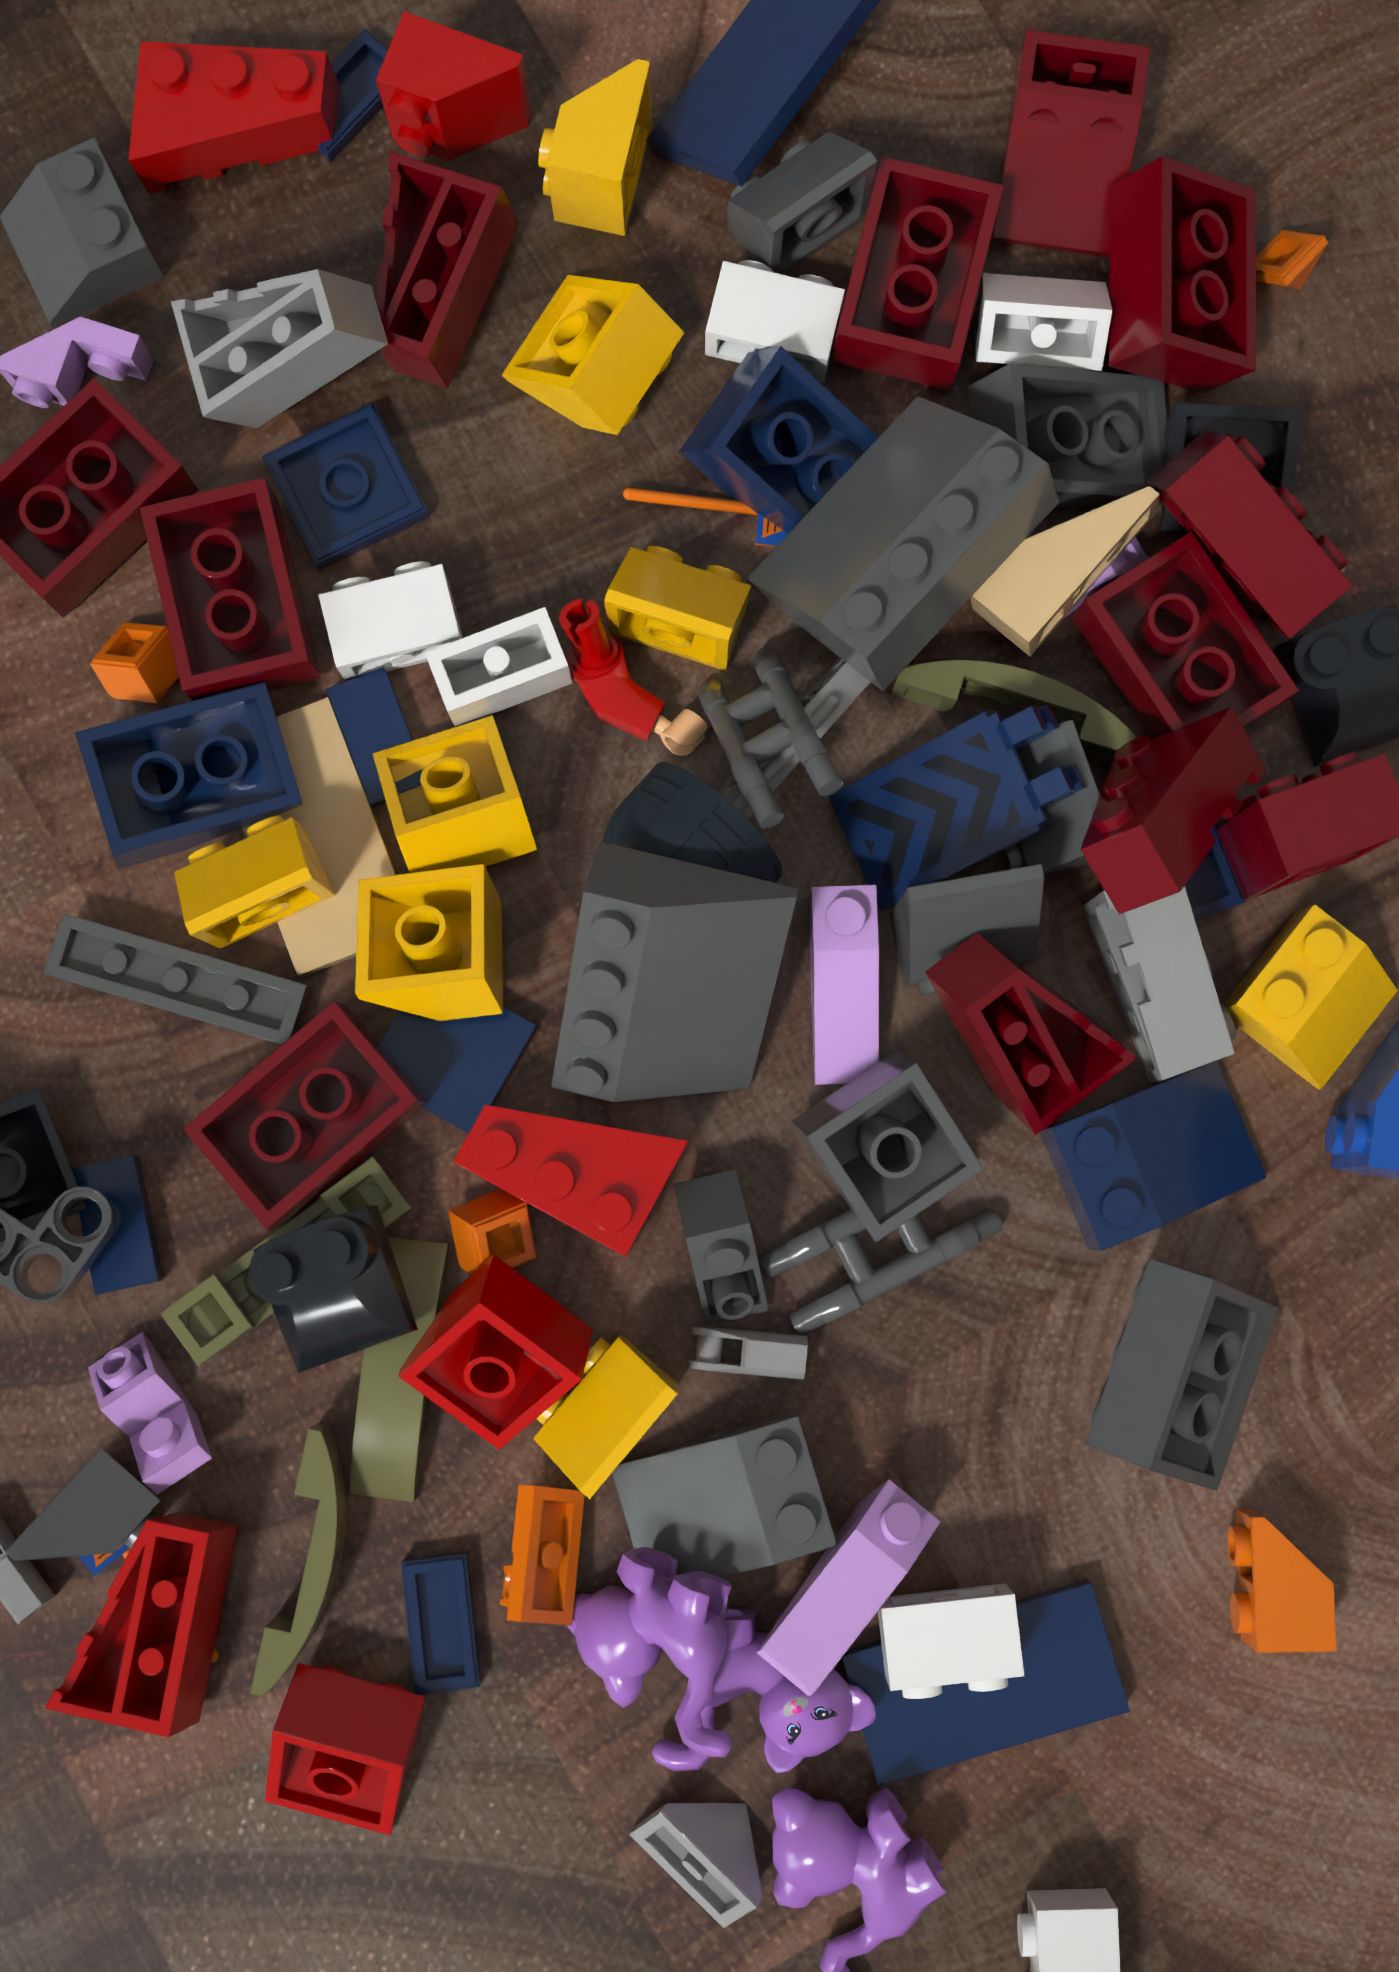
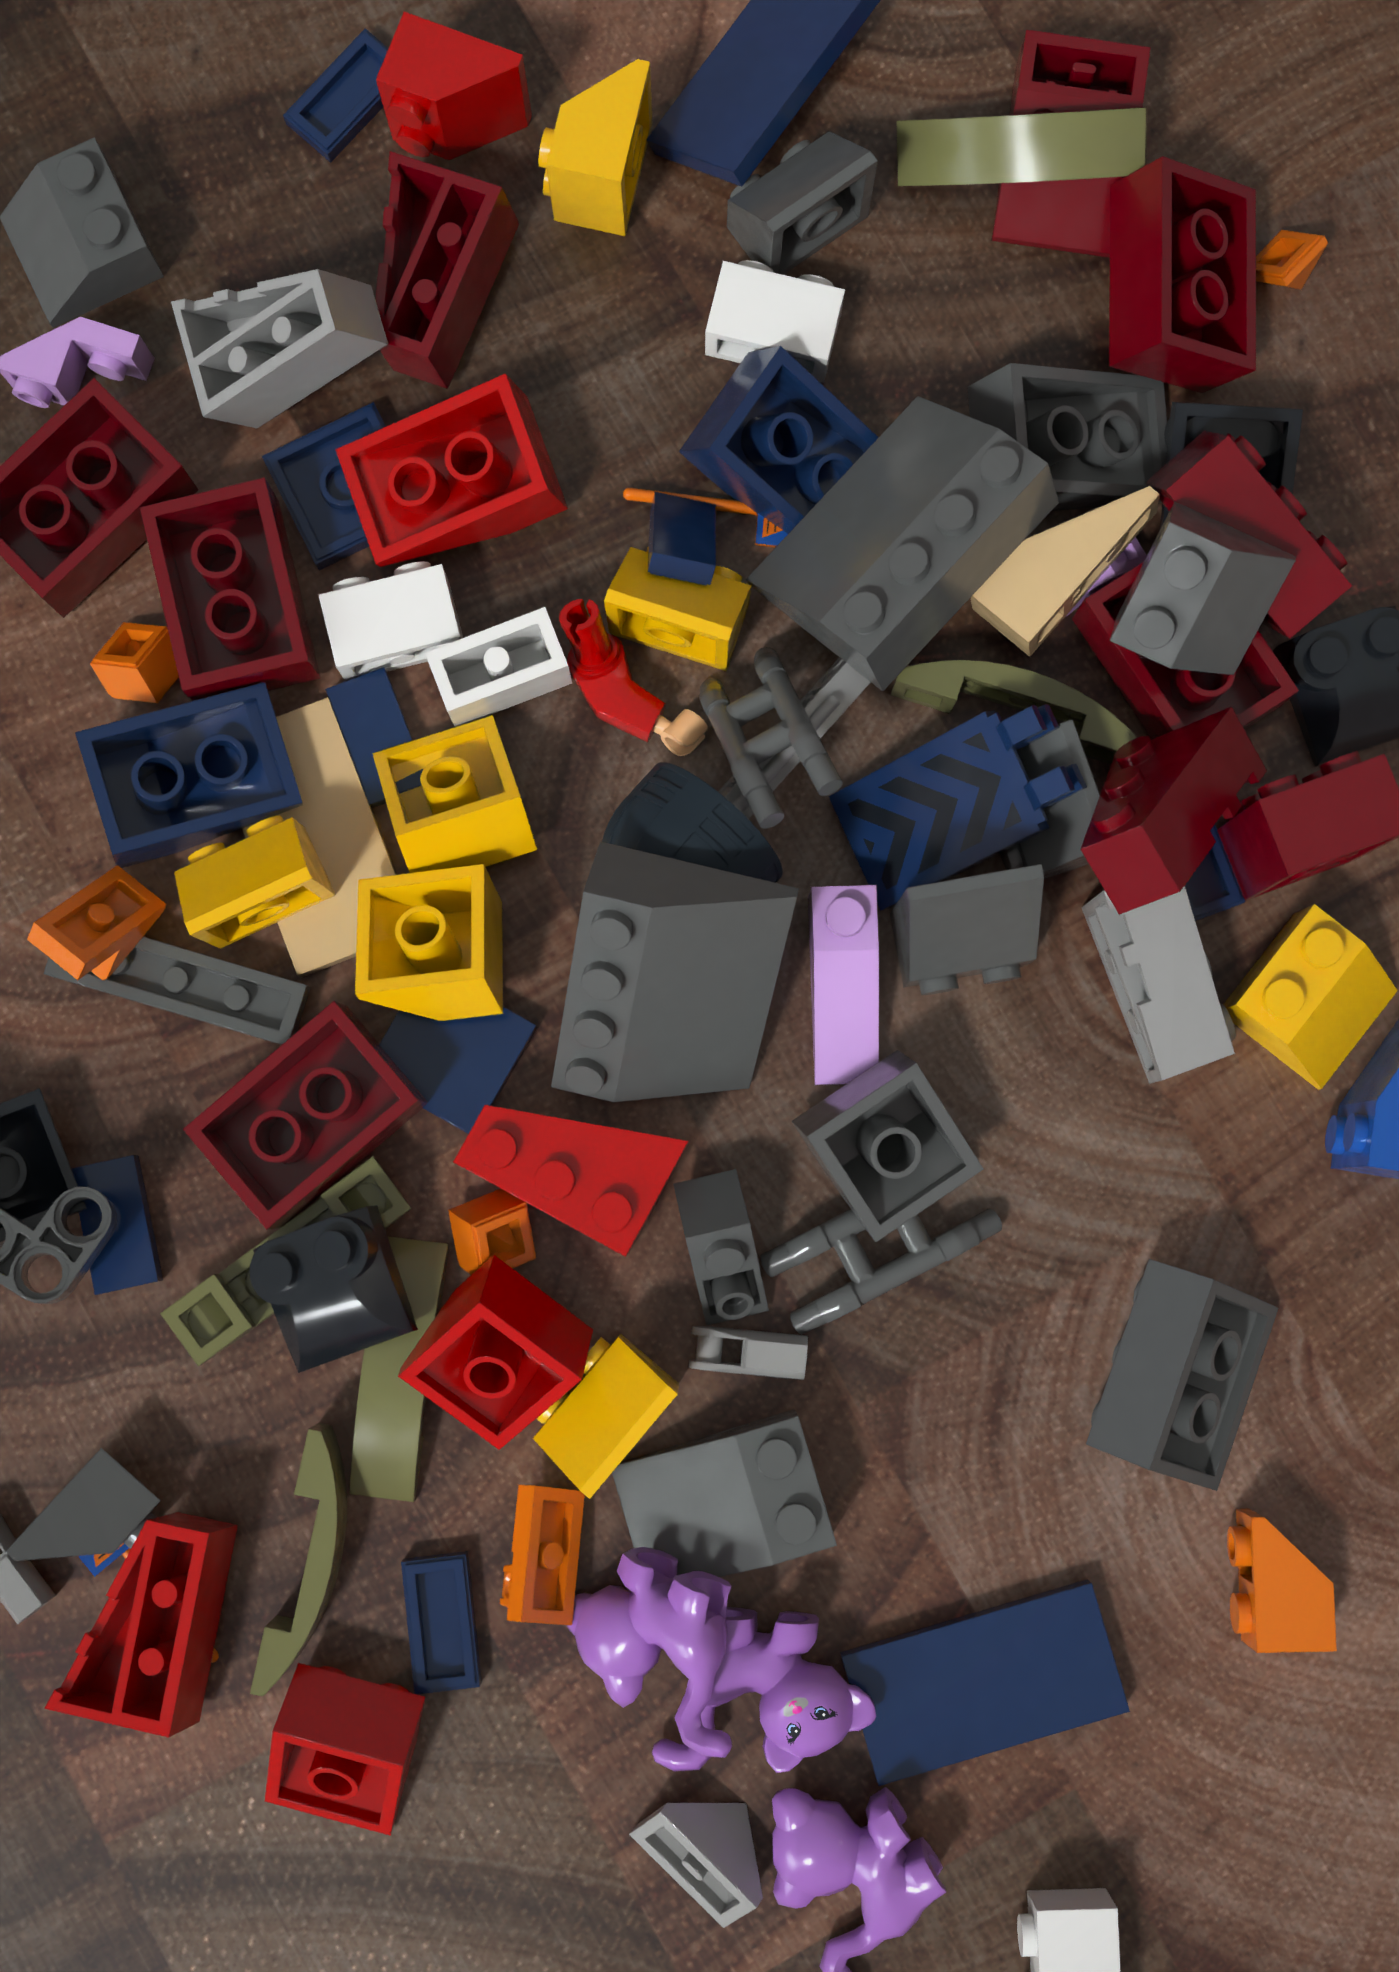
(98, 925): none -> orange slope
(151, 1410): lavender slope -> none
(226, 108): red wedge -> none
(452, 474): none -> red slope
(595, 352): yellow slope -> none
(682, 539): none -> dark blue tile
(848, 1585): lavender slope -> none
(916, 273): dark red brick -> none
(950, 1640): white brick -> none
(1022, 147): none -> olive slope
(1023, 1034): dark red wedge -> none
(1042, 321): white brick -> none
(1152, 1156): dark blue slope -> none
(1200, 594): none -> dark grey slope

